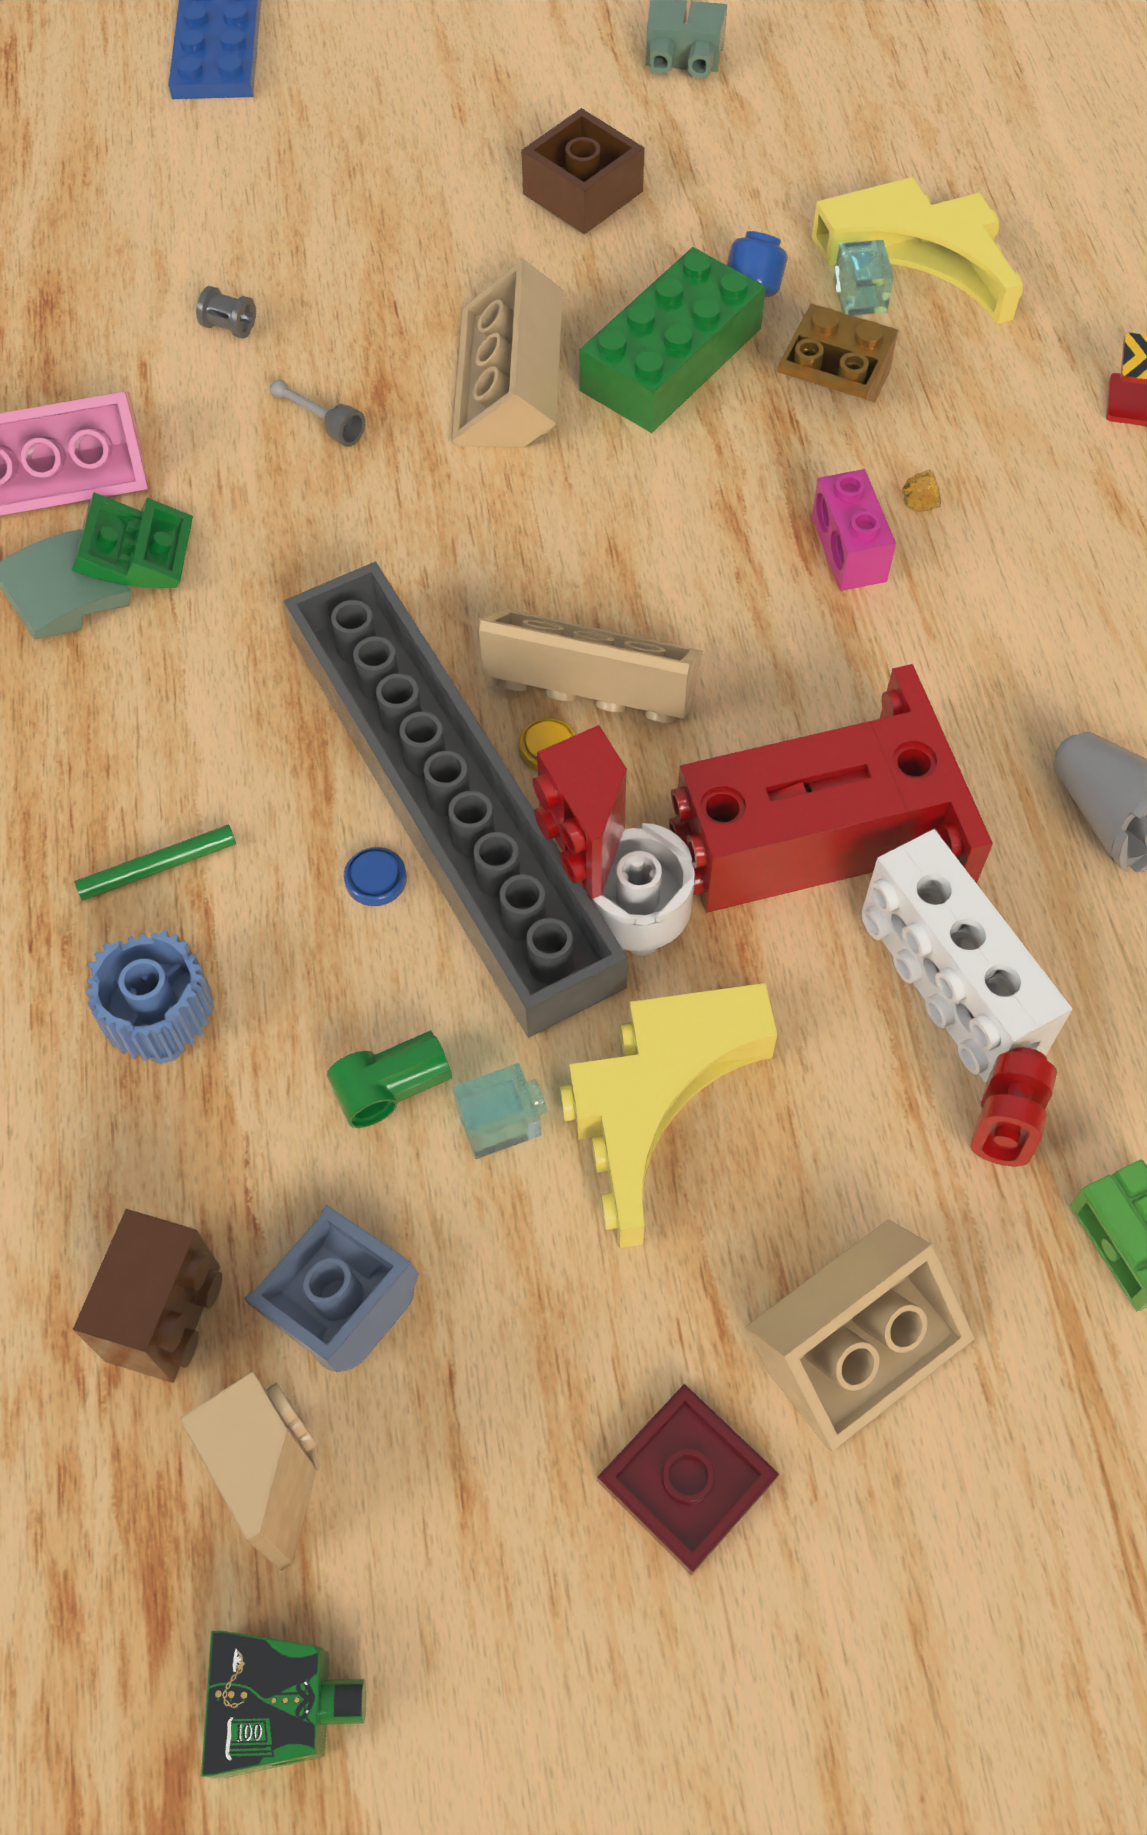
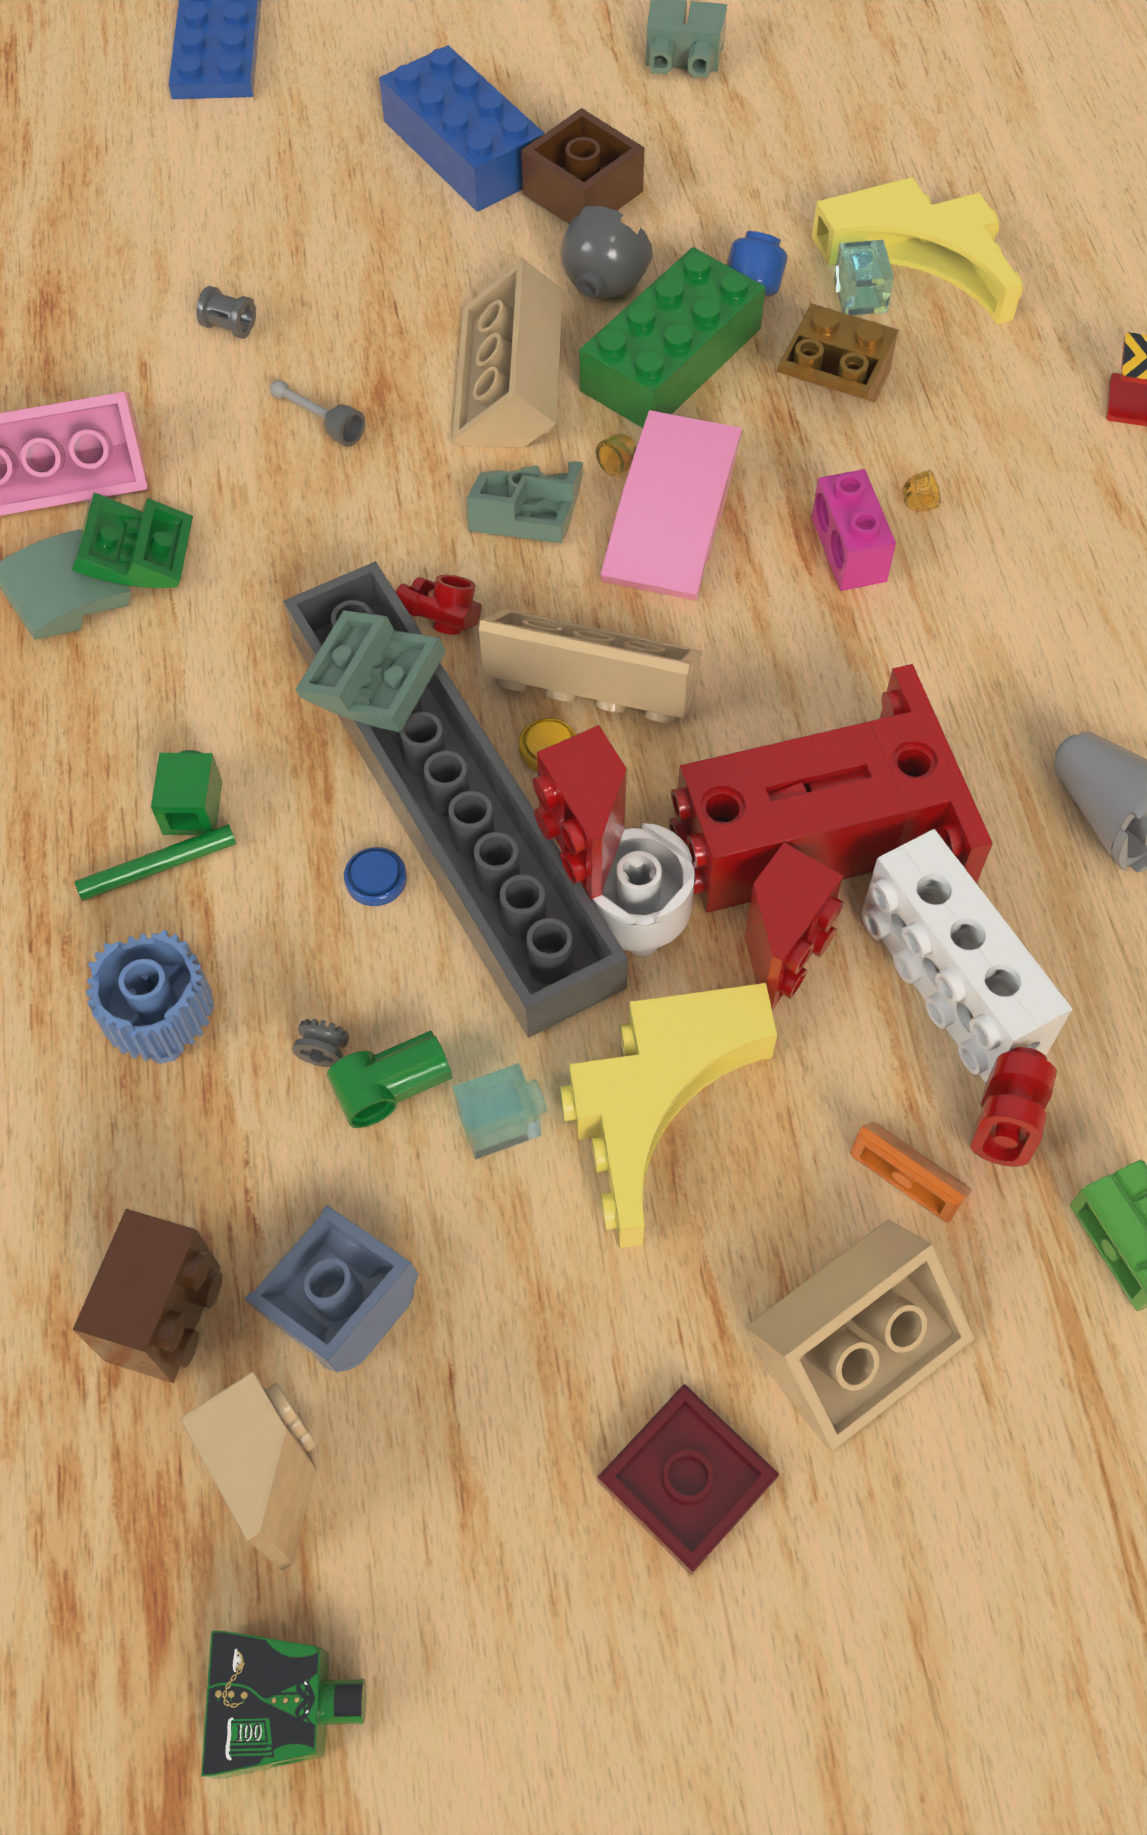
(186, 793): none -> green brick
(320, 1043): none -> dark grey bush
(371, 671): none -> sand green slope
(444, 601): none -> red plate
(458, 125): none -> blue piece
(524, 502): none -> sand green slope
(604, 253): none -> dark grey cylinder
(616, 454): none -> clear yellow hinge
(671, 505): none -> bright pink slope
(790, 919): none -> red slope
(909, 1171): none -> orange slope

